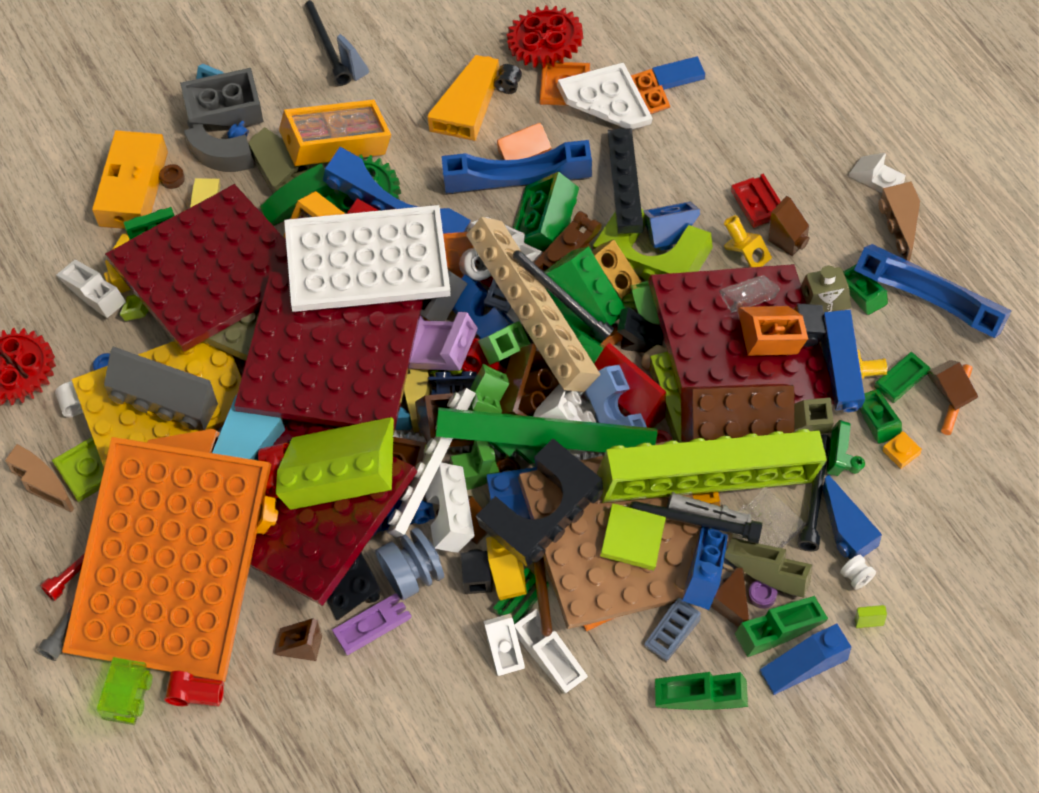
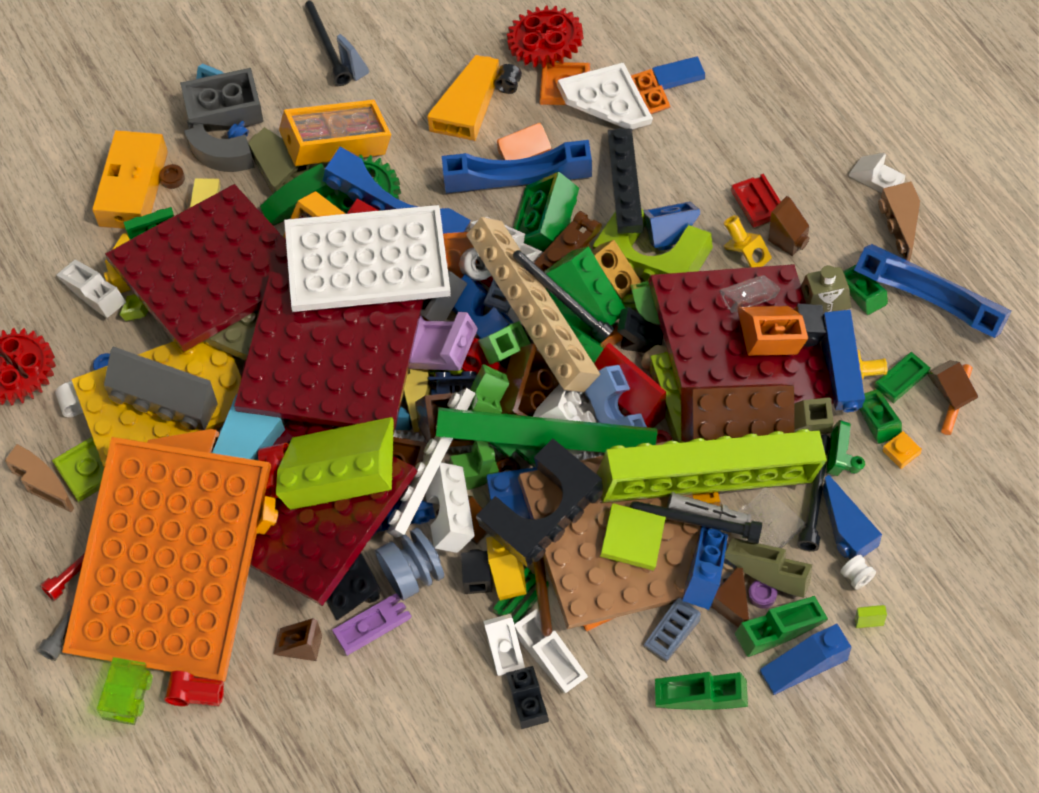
(527, 697): none -> black slope

